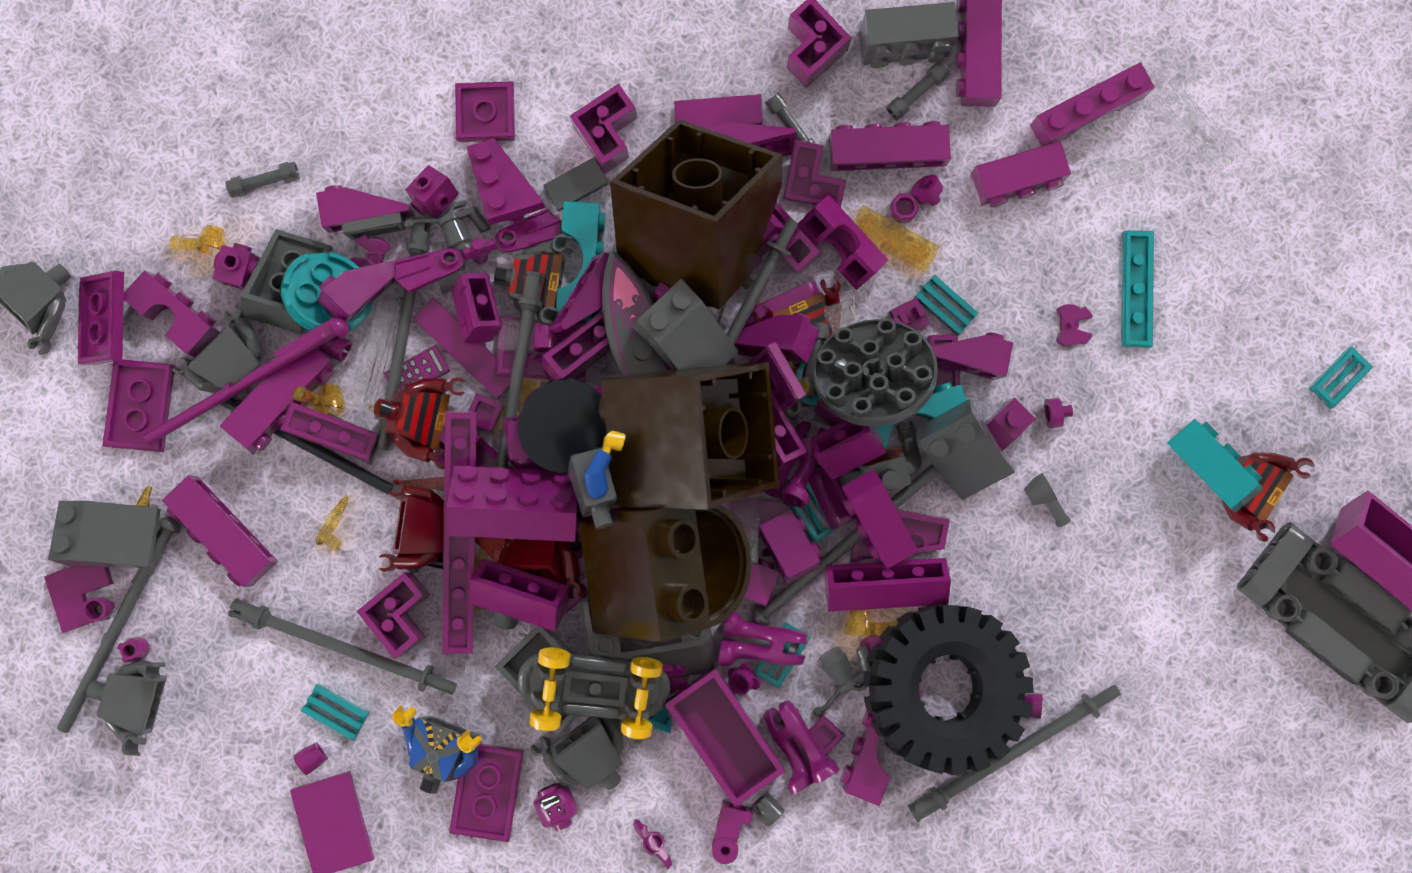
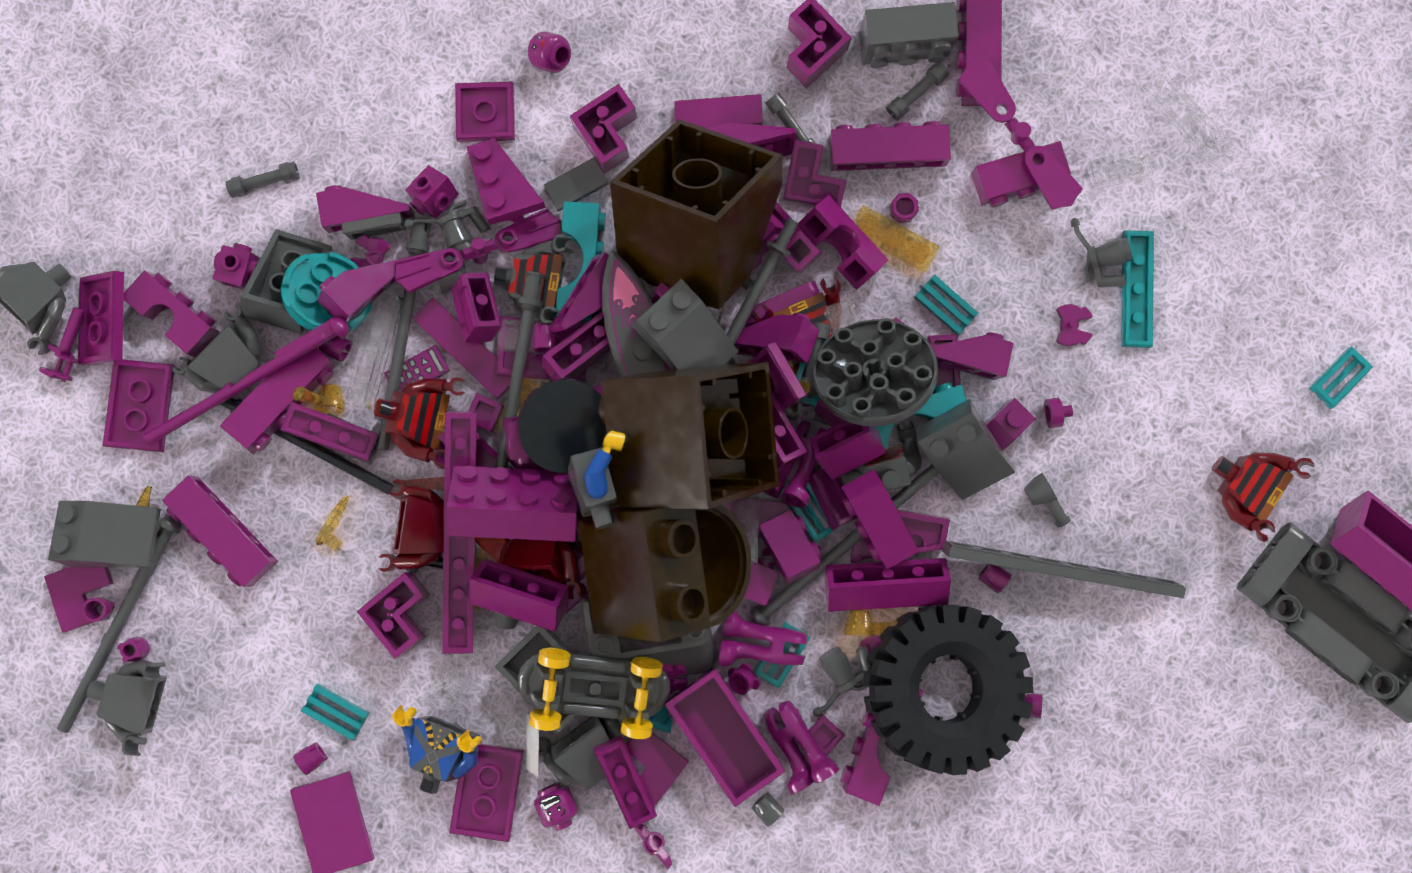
(65, 347): none -> magenta piece
(209, 236): clear yellow bar -> none
(261, 617): dark grey bar -> none
(532, 748): none -> white sticker
(549, 52): none -> magenta head
(625, 782): none -> magenta tile
(661, 763): none -> magenta tile
(727, 831): magenta leg -> none
(911, 314): magenta tile -> none
(928, 190): magenta tile -> none
(940, 797): dark grey bar -> none
(989, 92): none -> magenta piece
(995, 577): none -> magenta hose
(1063, 569): none -> dark grey tile
(1092, 104): magenta arch -> none
(1109, 254): none -> dark grey piece
(1216, 464): teal brick -> none

